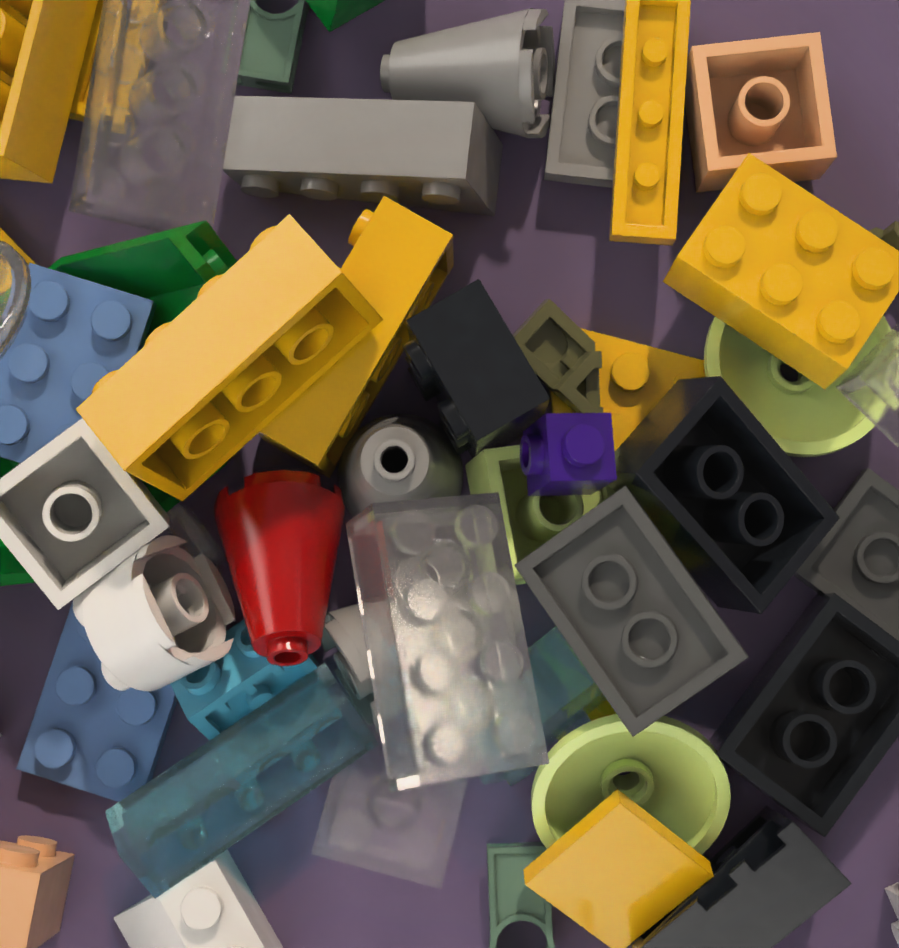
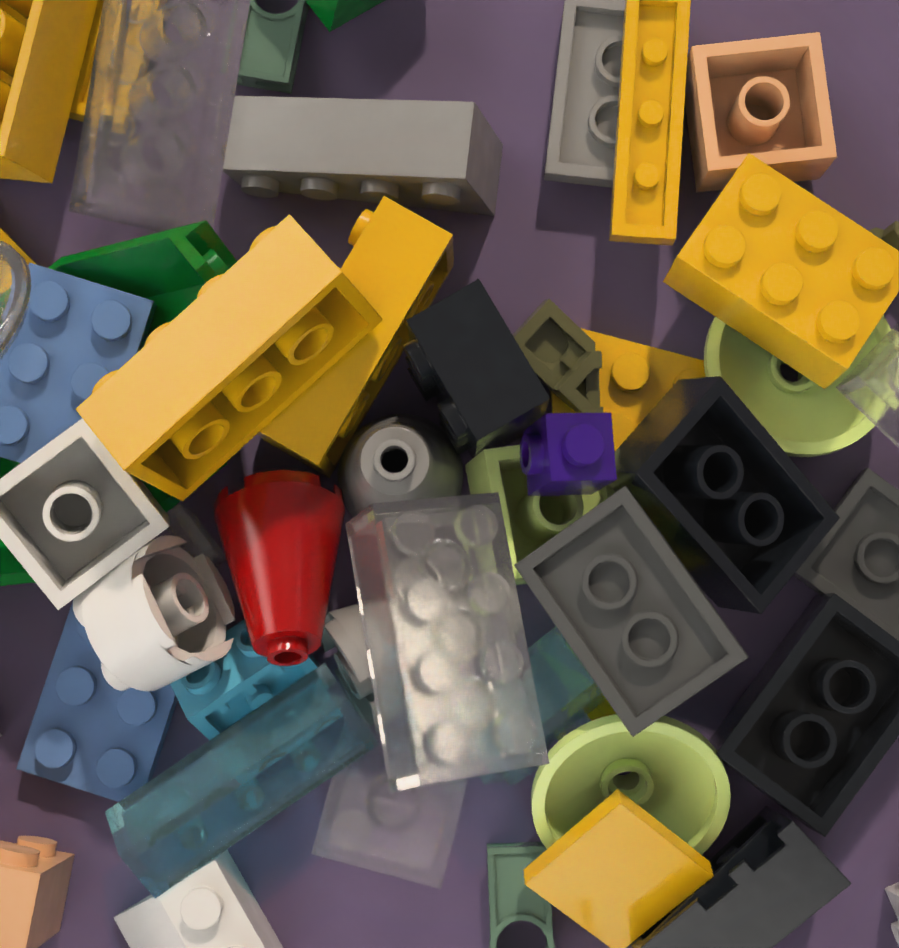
(495, 62): light grey cone -> none

